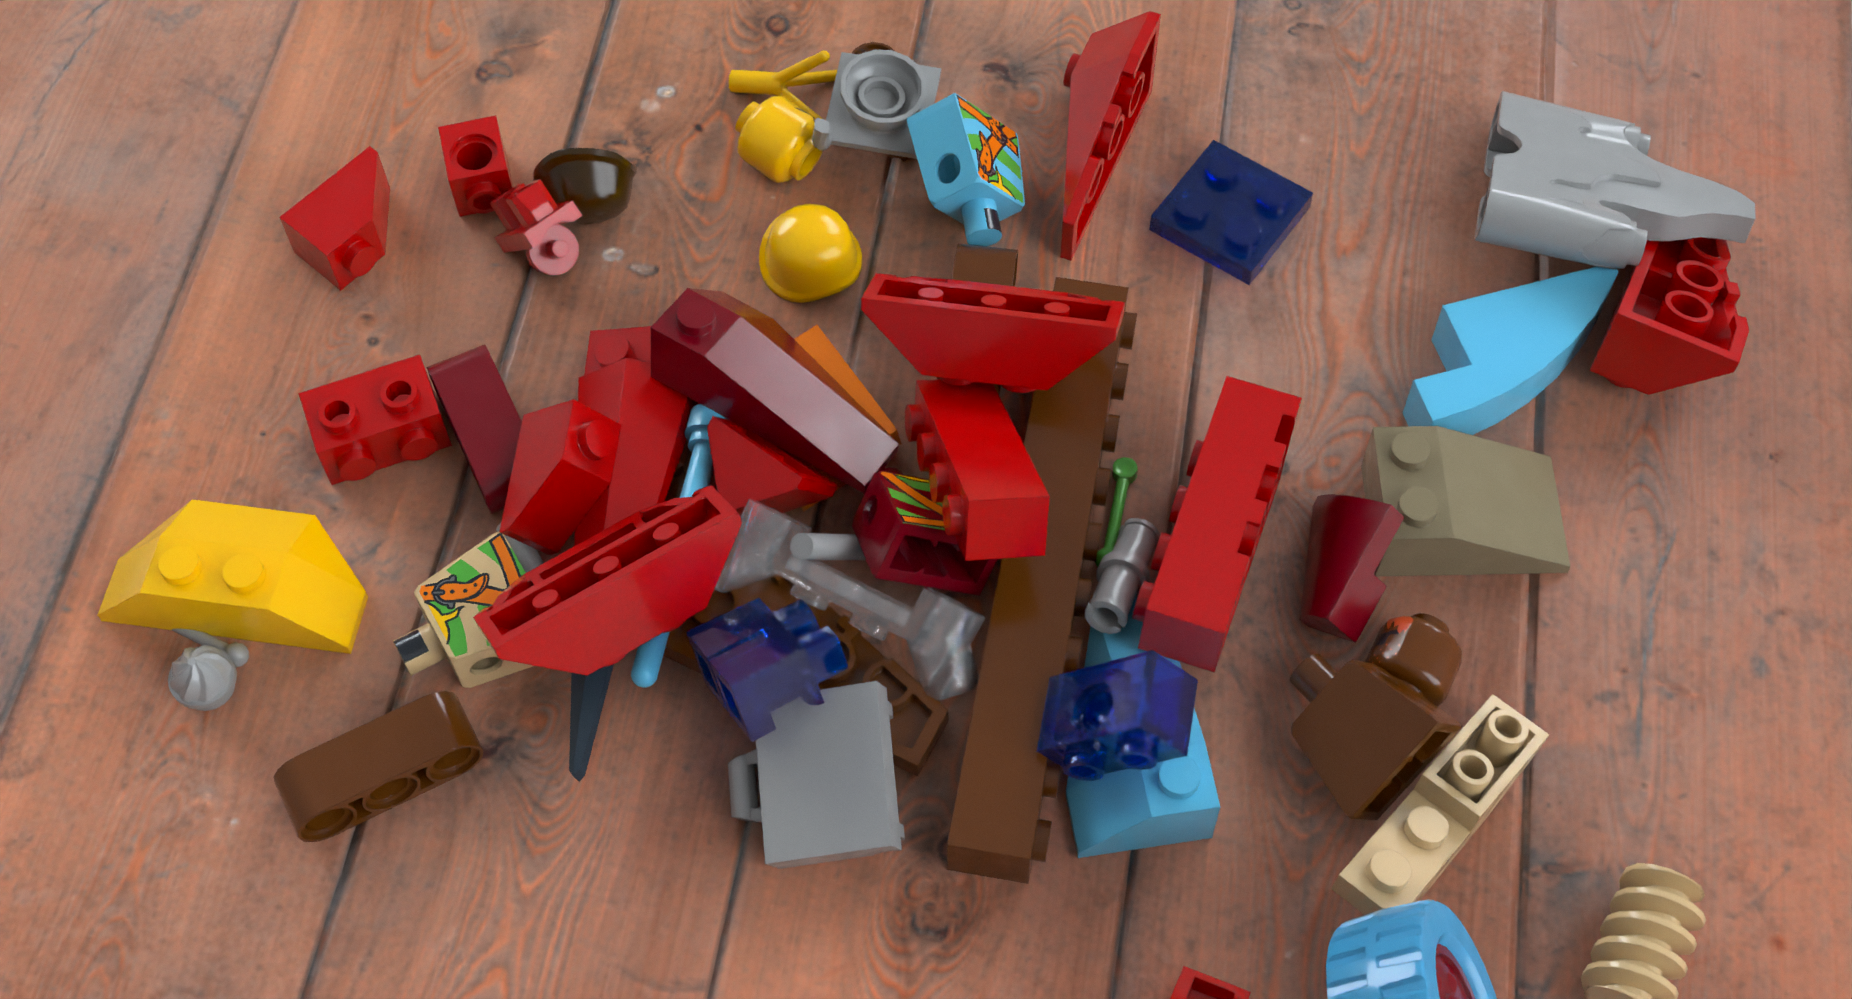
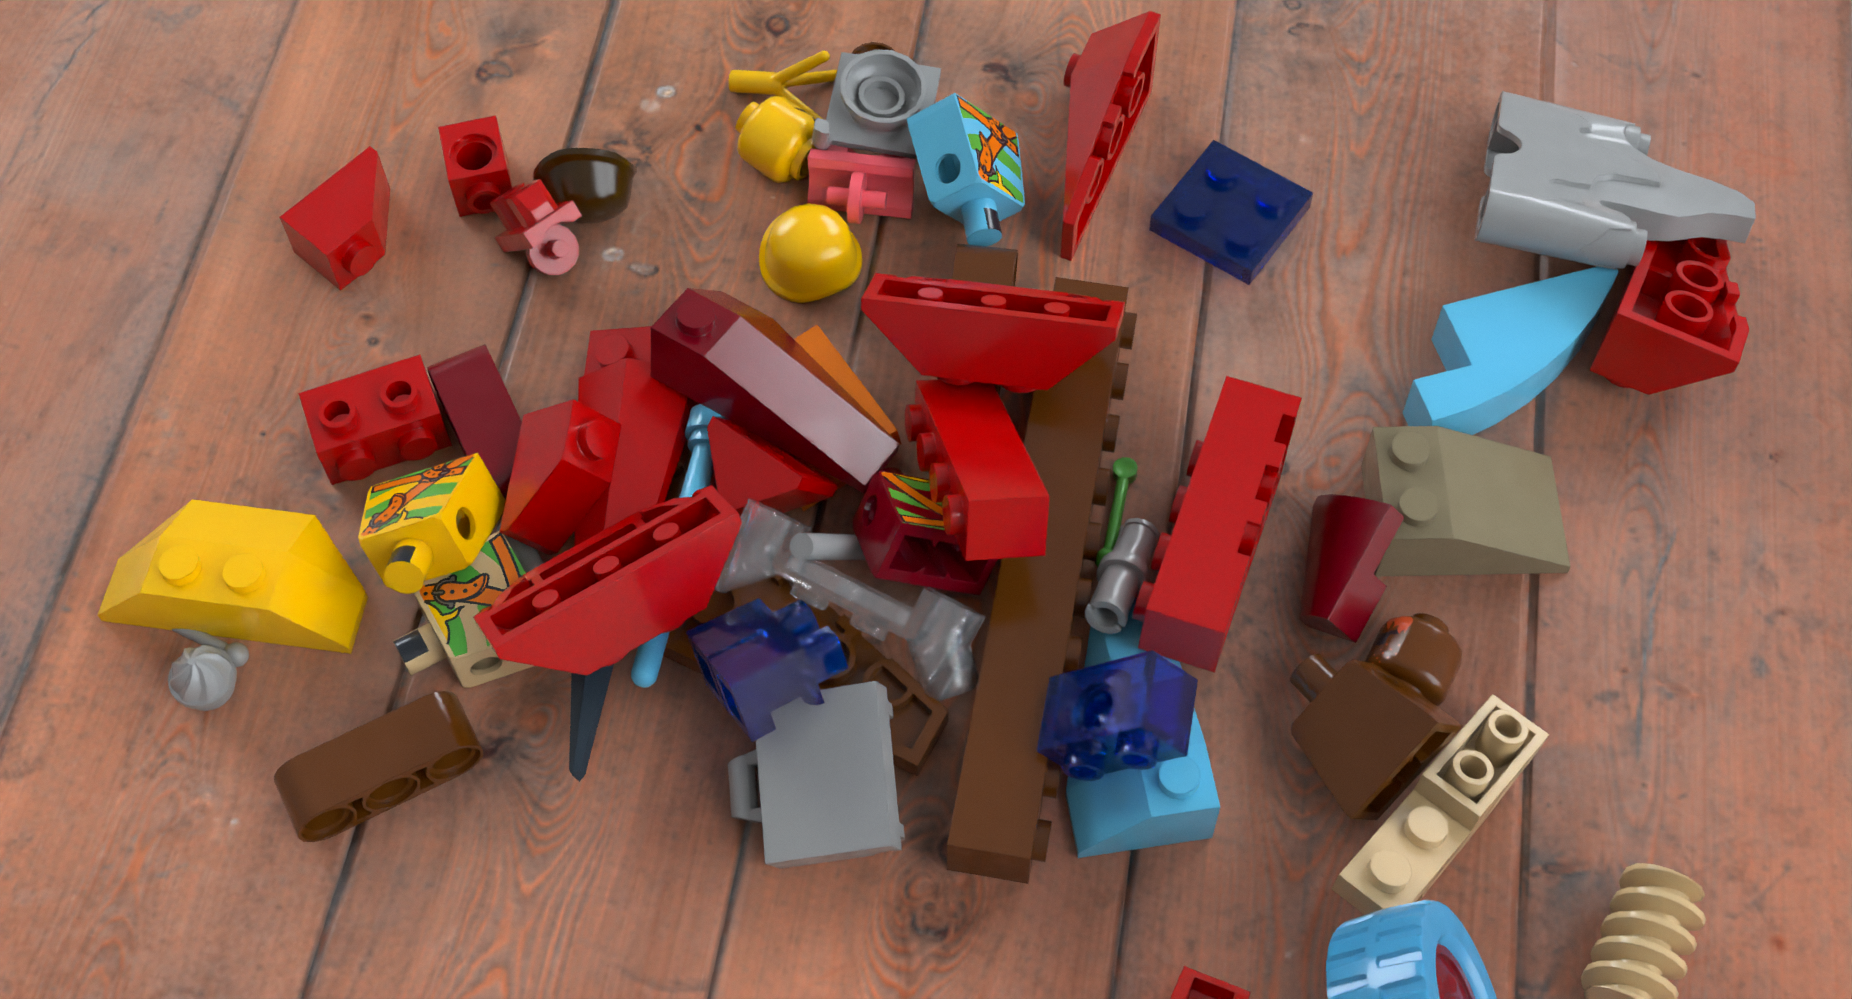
(429, 522): none -> yellow torso
(861, 183): none -> coral hips

